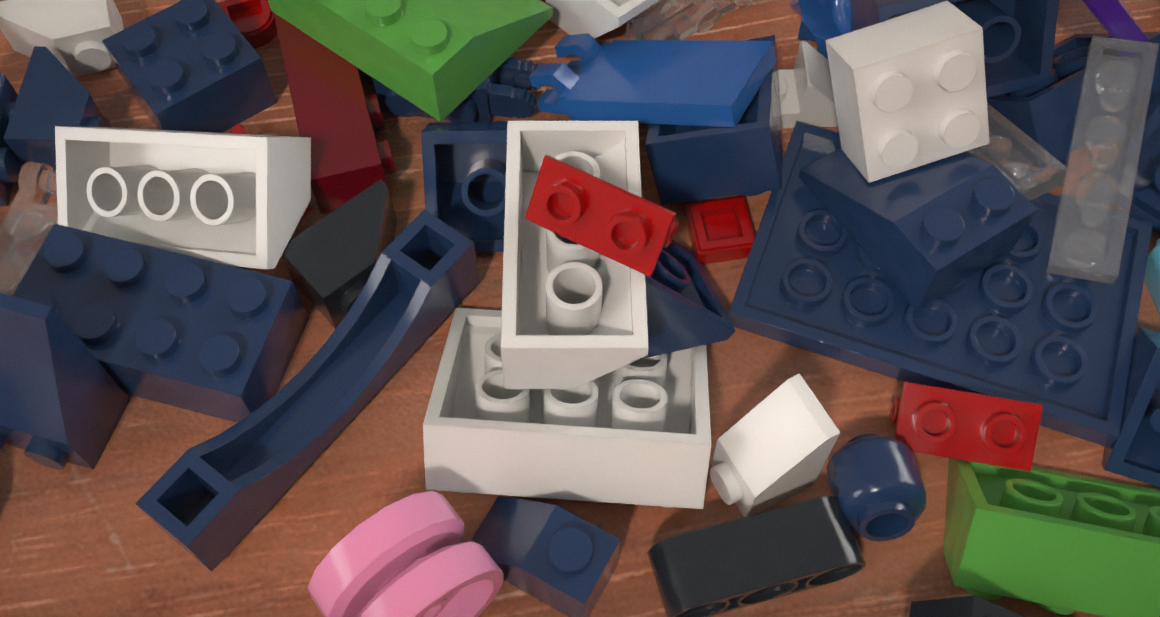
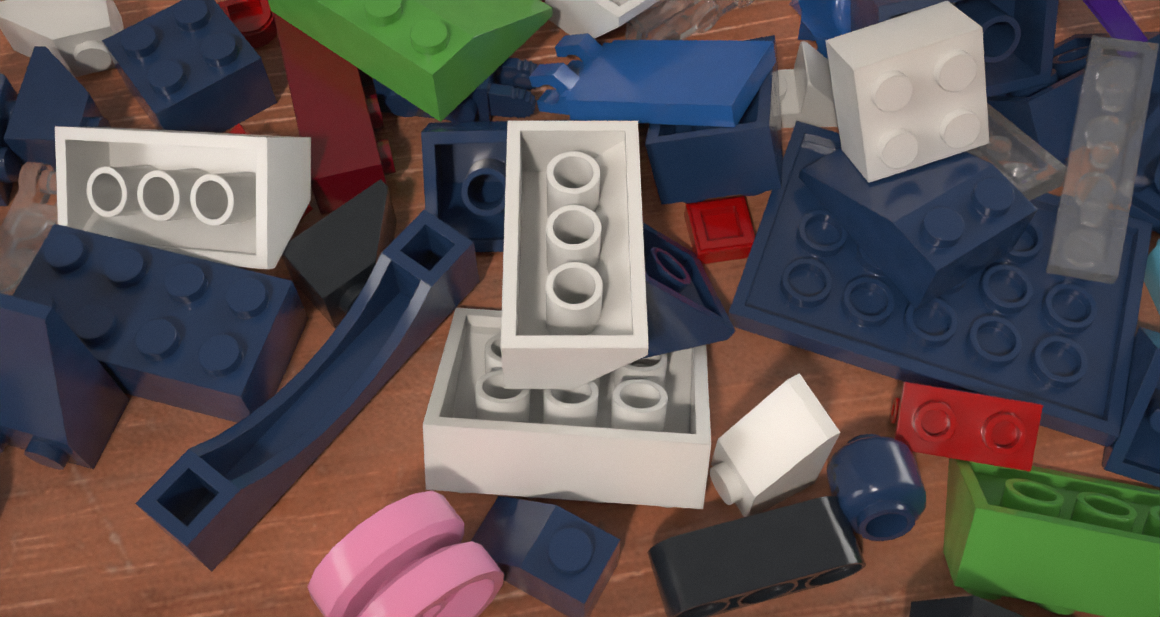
(600, 216): red hinge -> none

